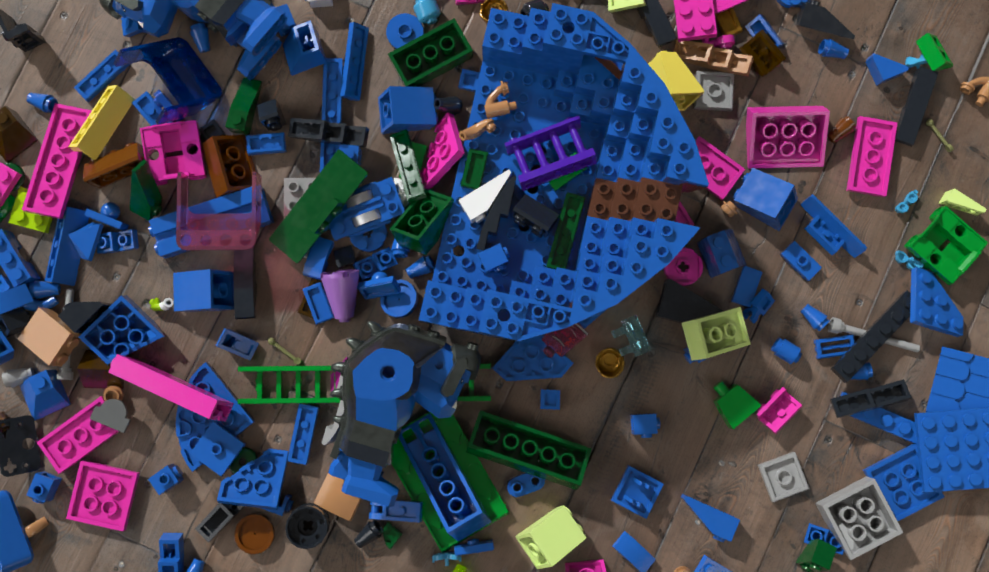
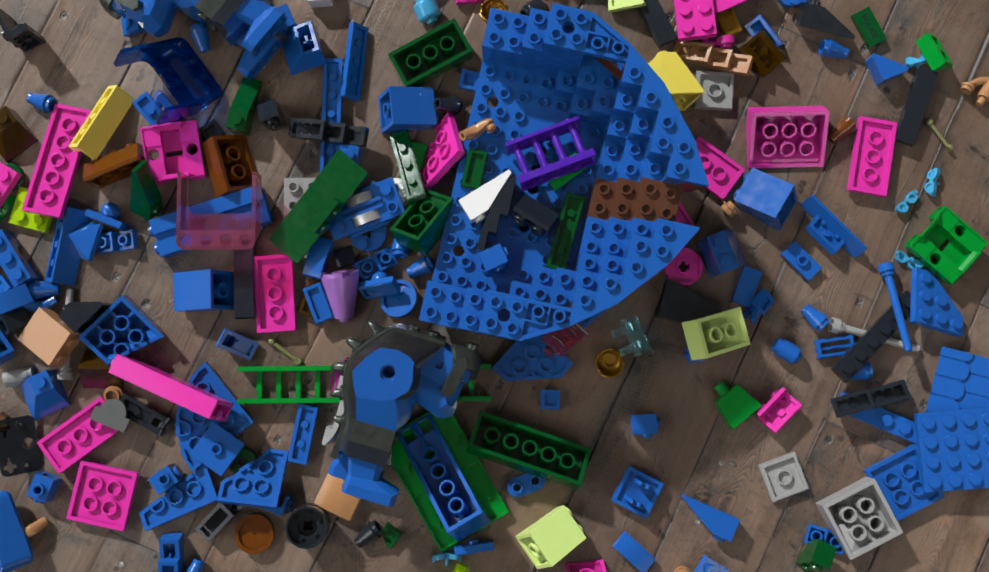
(99, 77): blue tile -> none
(145, 415): none -> black plate
(163, 306): arm -> none
(188, 496): none -> blue wing
(266, 144): blue plate -> none
(275, 293): none -> dark pink plate
(402, 511): blue plate -> none
(403, 29): blue piece -> none
(499, 108): medium nougat plant -> none
(868, 27): none -> dark green tile
(887, 271): none -> blue piece
(931, 186): none -> dark azure piece
(959, 201): yellowish green slope -> none

